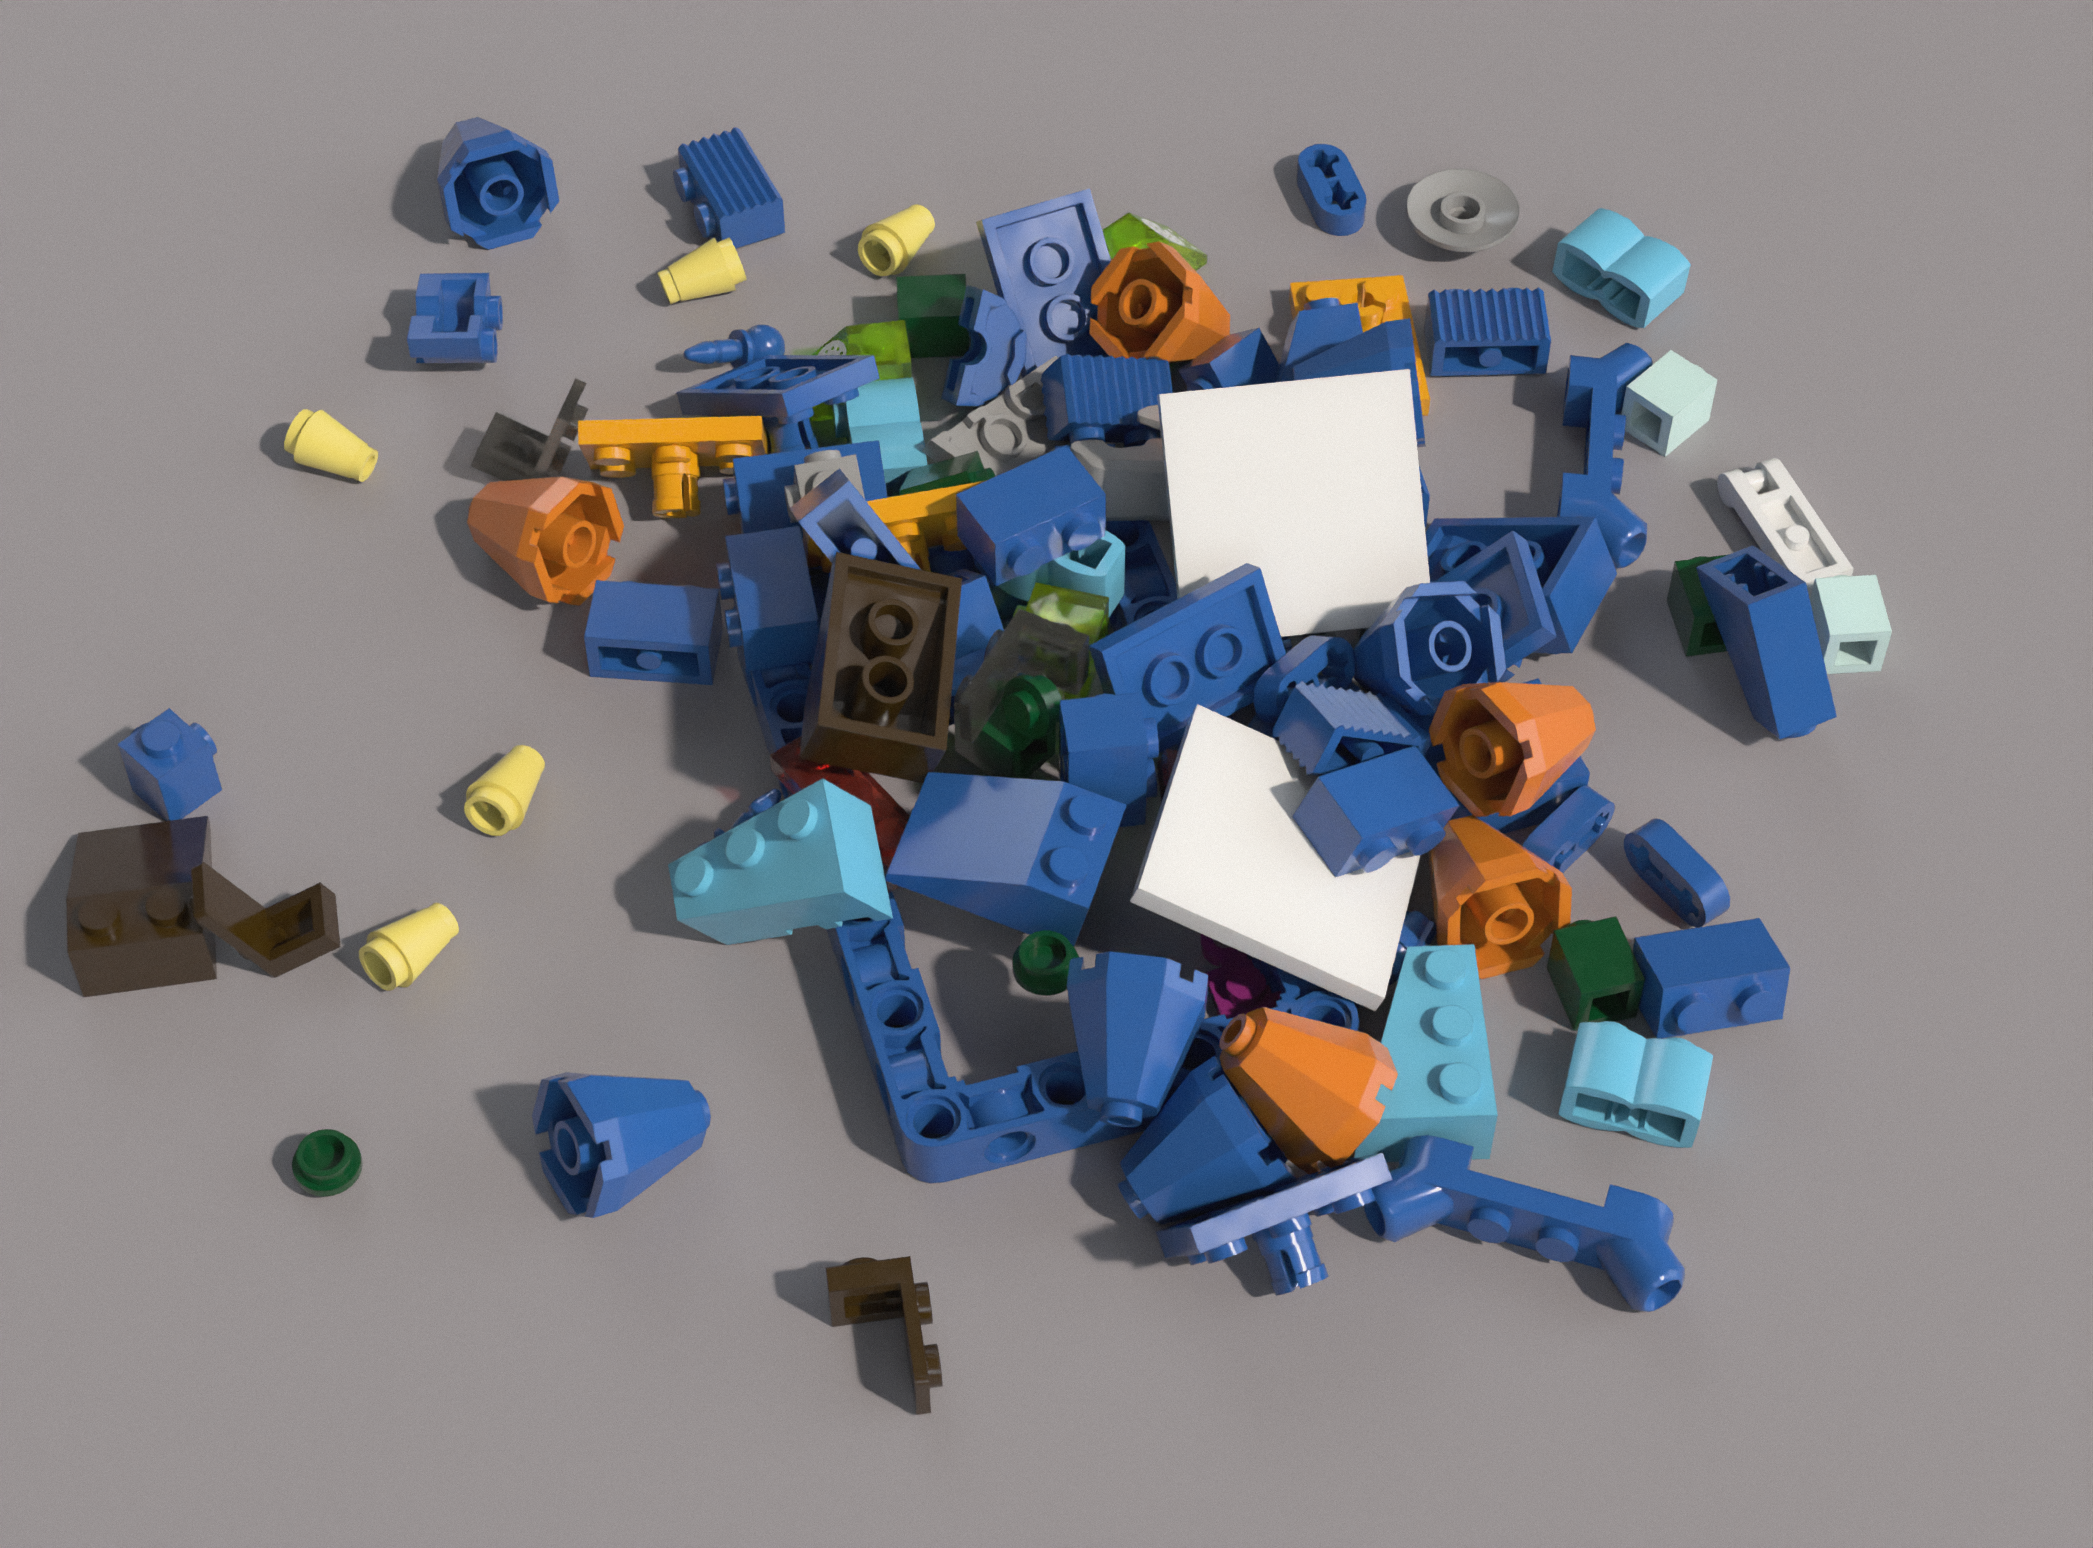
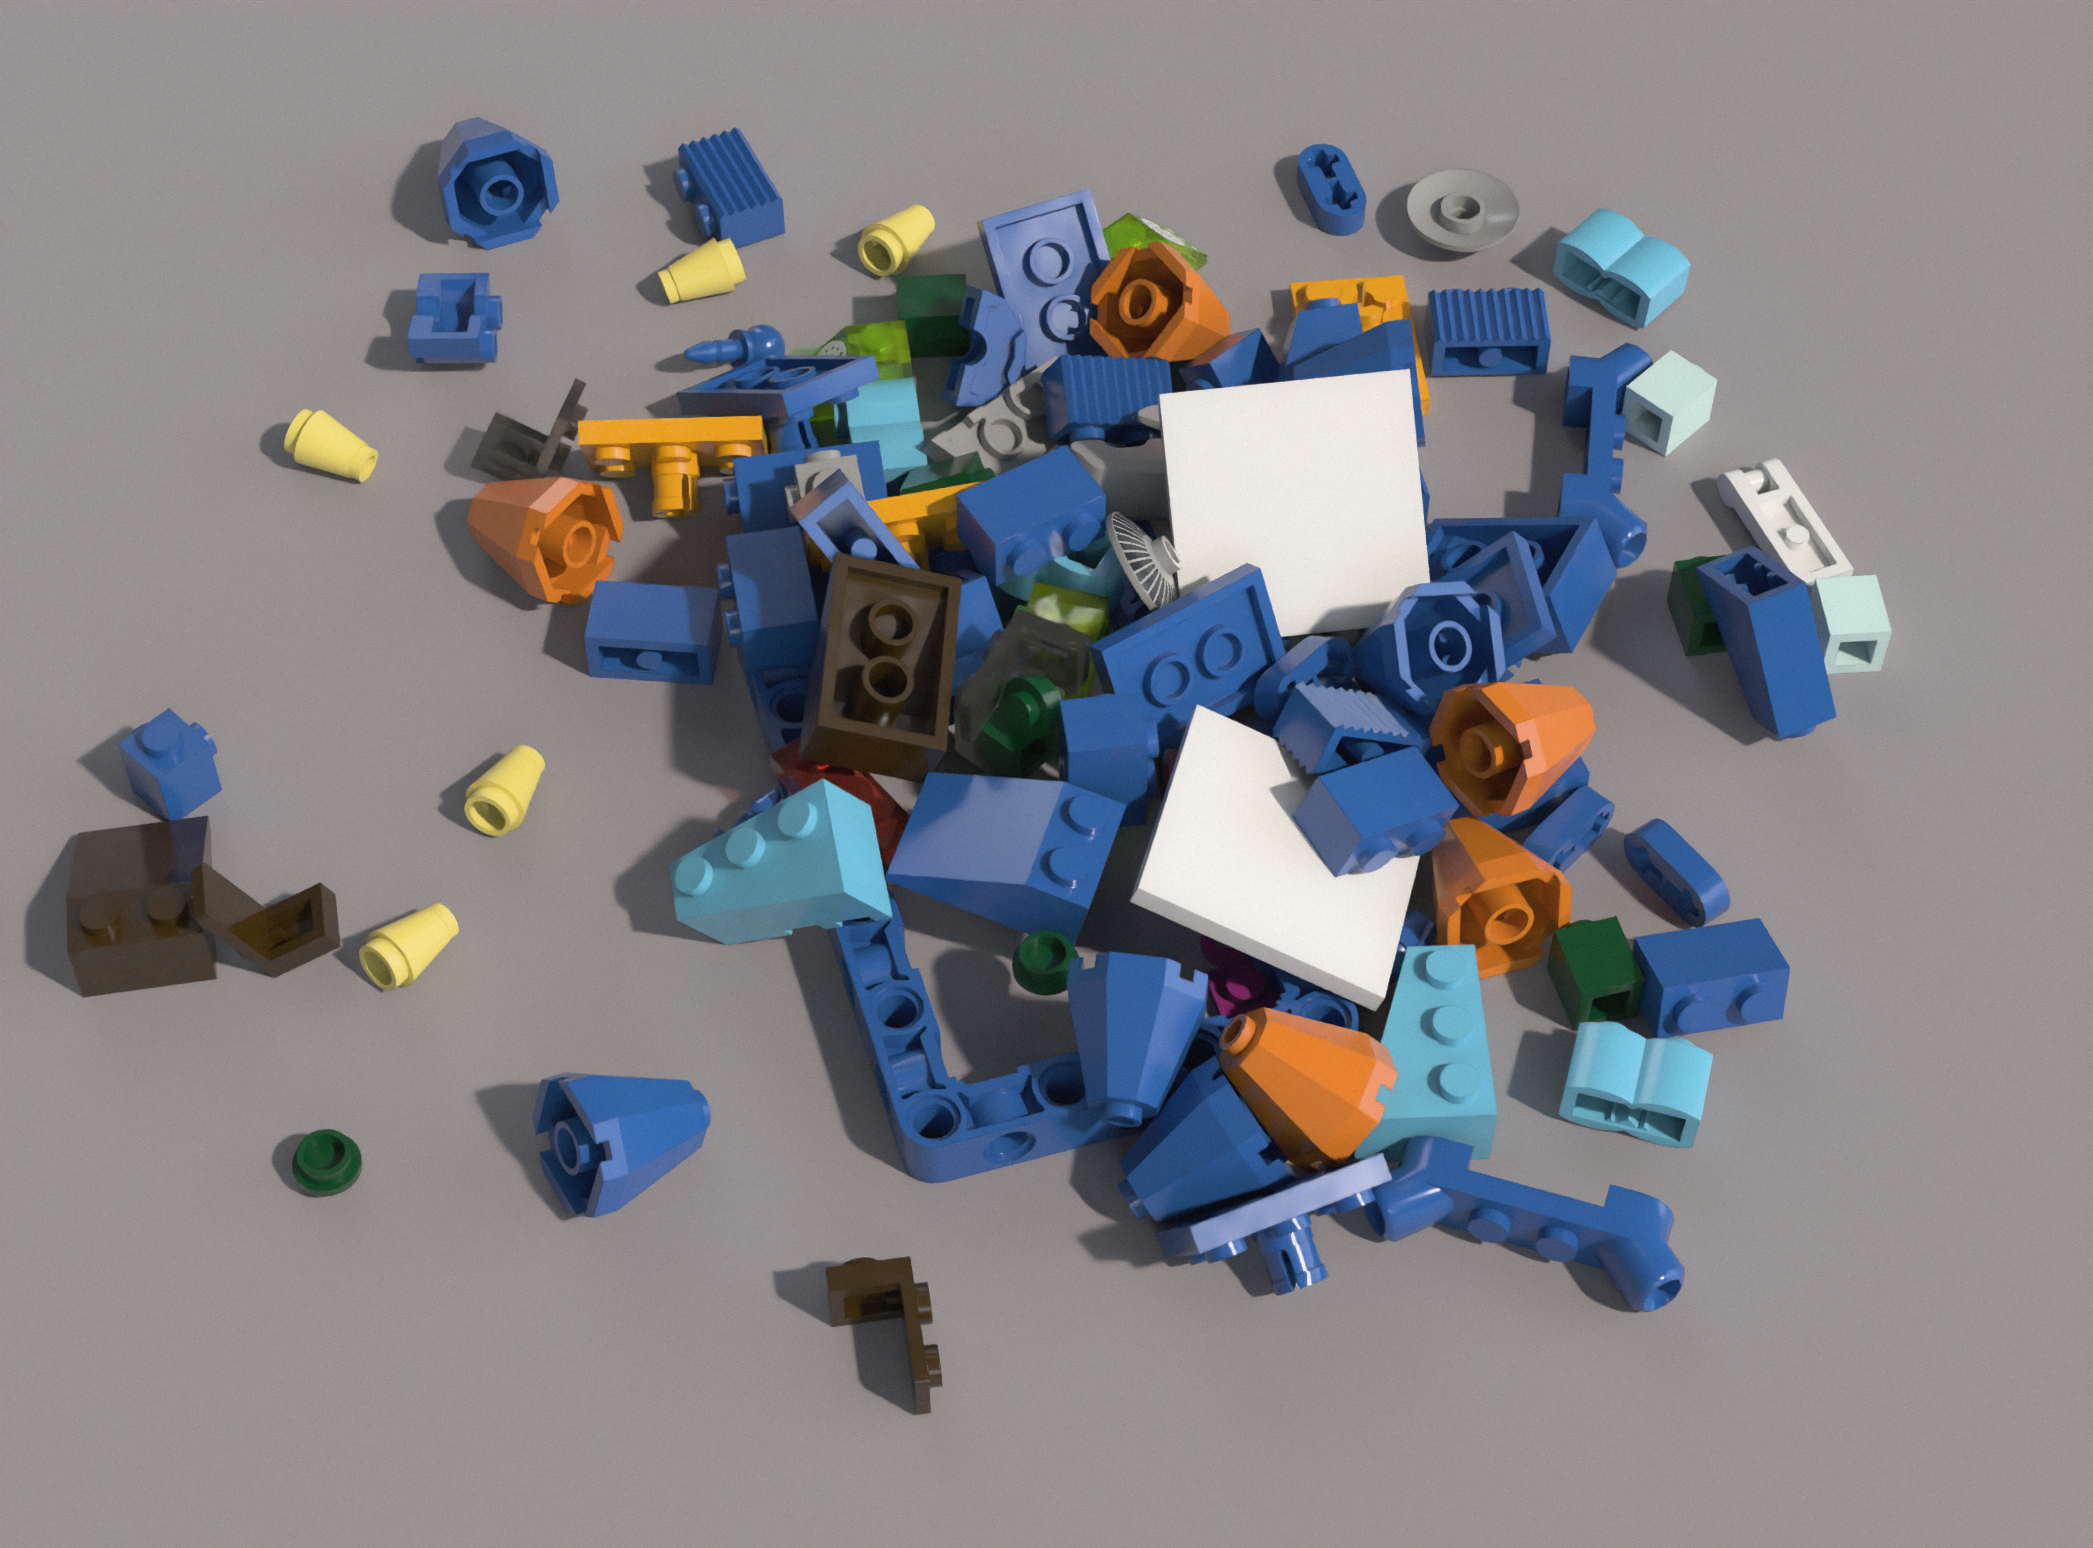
(1144, 561): none -> light grey dish

